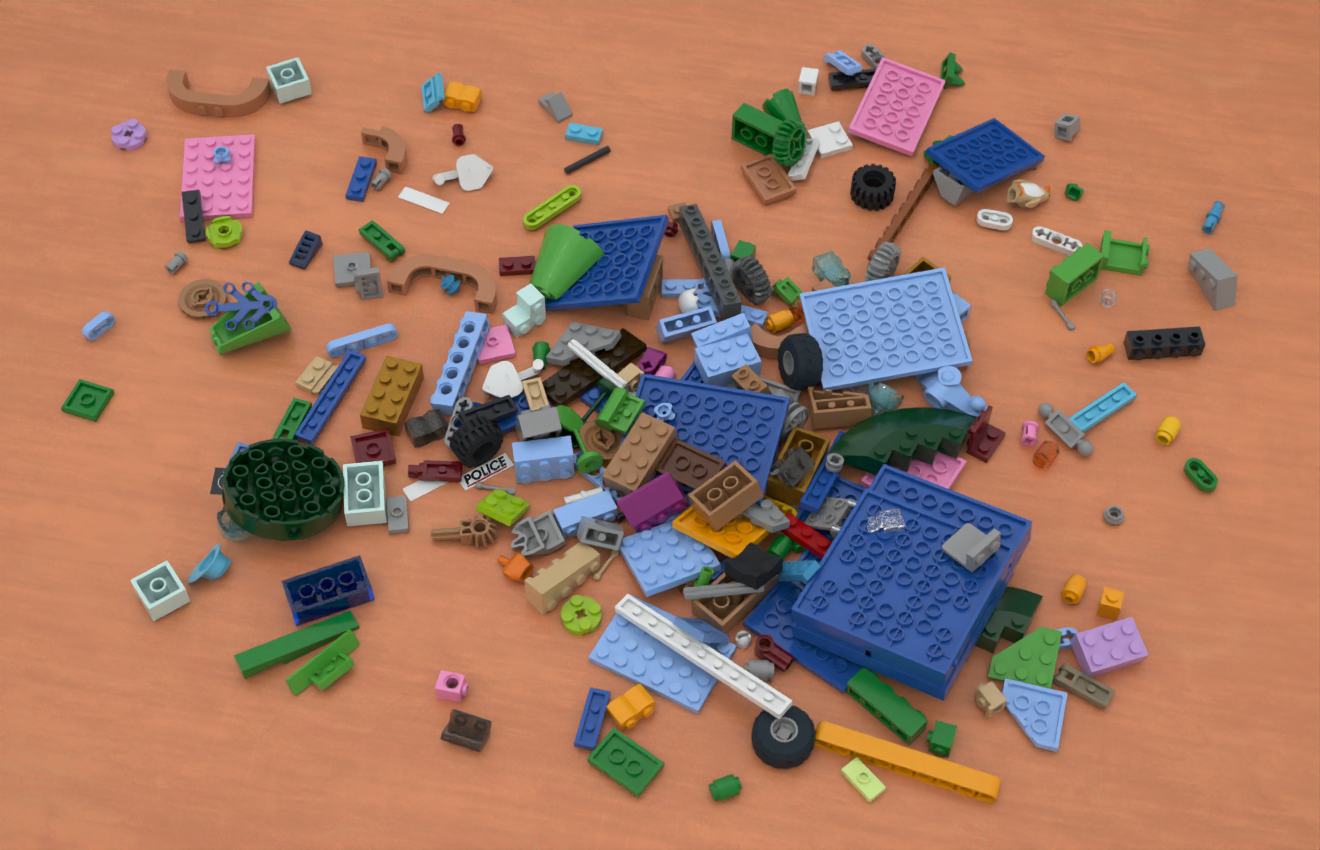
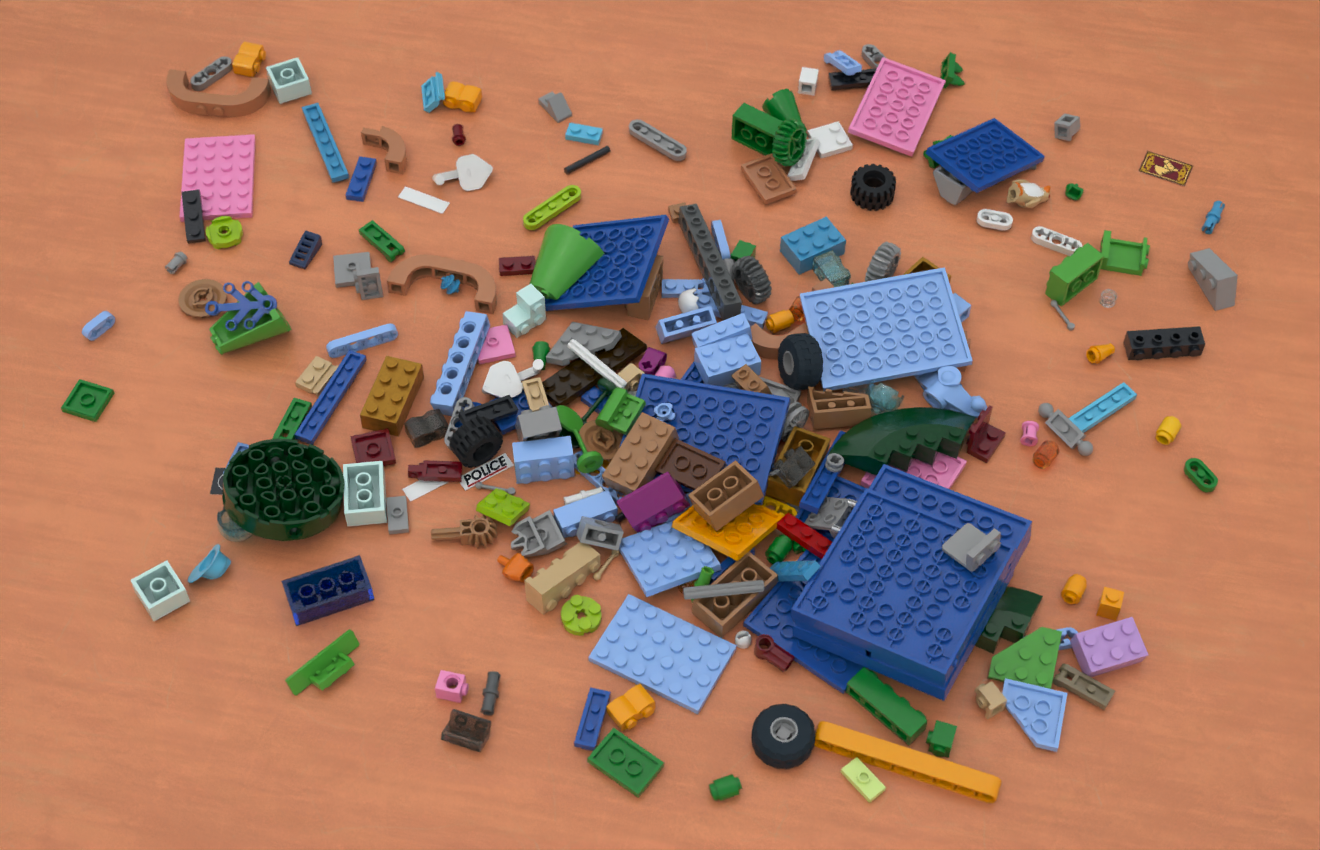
(132, 127): lavender plate -> none
(202, 80): none -> light grey beam
(221, 154): light blue plate -> none
(248, 59): none -> light orange brick
(294, 644): green slope -> none
(325, 142): none -> dark azure plate
(383, 176): light grey pin -> none
(490, 693): none -> dark grey pin
(657, 140): none -> light grey plate
(671, 229): dark red plate -> none
(701, 630): medium blue tile -> none
(704, 656): white plate -> none
(753, 566): black brick -> none
(760, 668): light grey brick -> none
(767, 516): light grey wing -> none
(786, 290): bright green bracket -> none
(811, 241): none -> dark azure brick
(888, 520): clear plate -> none
(906, 209): dark orange plate -> none
(1116, 511): light grey plate -> none
(1166, 168): none -> sticker

